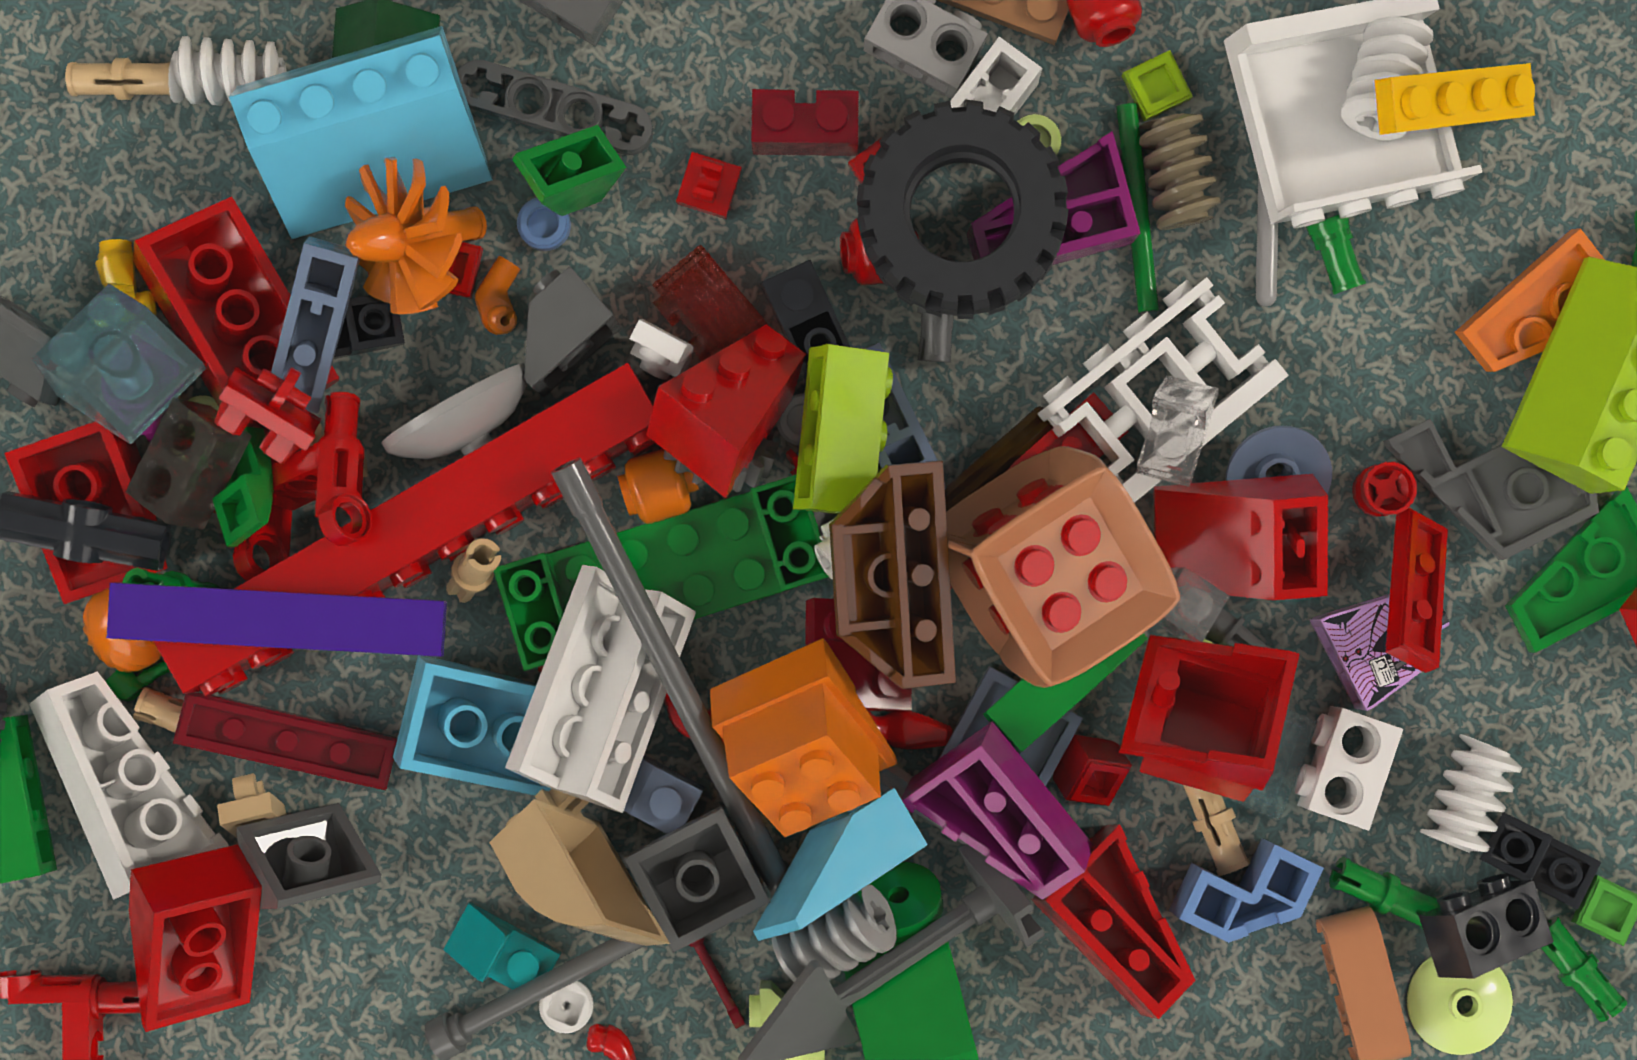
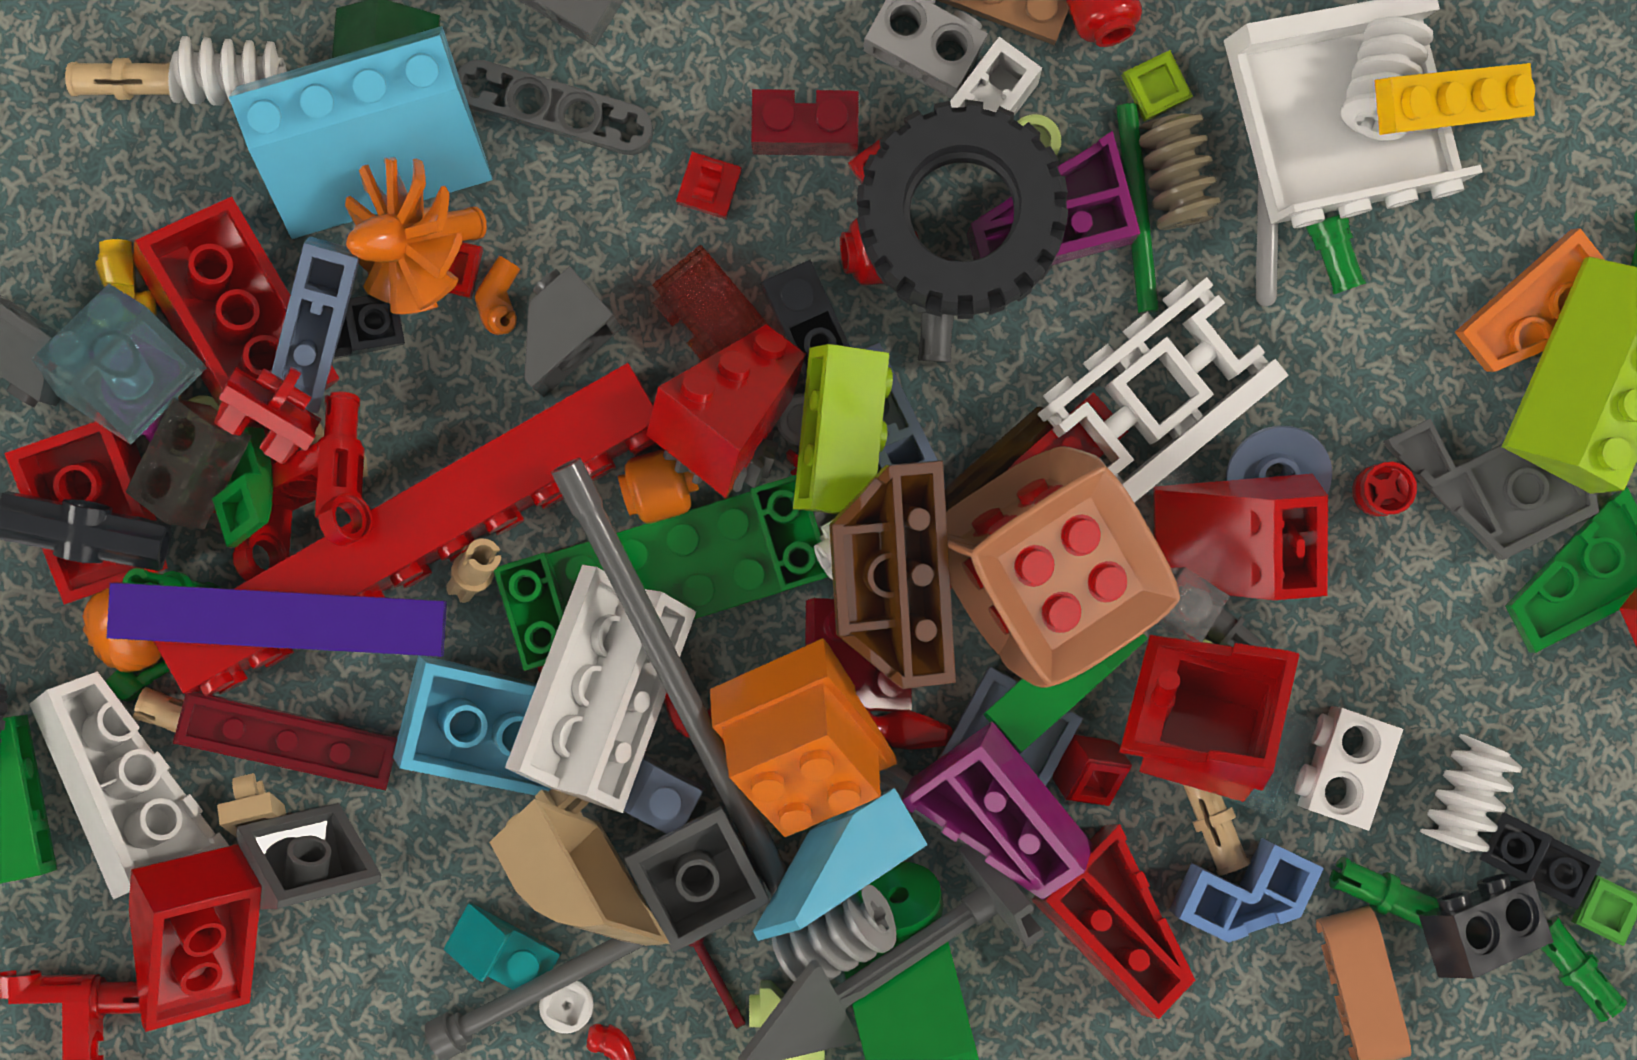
(460, 420): light grey dish -> none
(542, 227): medium blue tile -> none
(571, 170): green slope -> none
(660, 351): white slope -> none
(1177, 430): clear slope -> none
(1357, 648): lavender torso -> none
(1417, 591): red tile -> none
(1435, 1013): yellowish green dish -> none

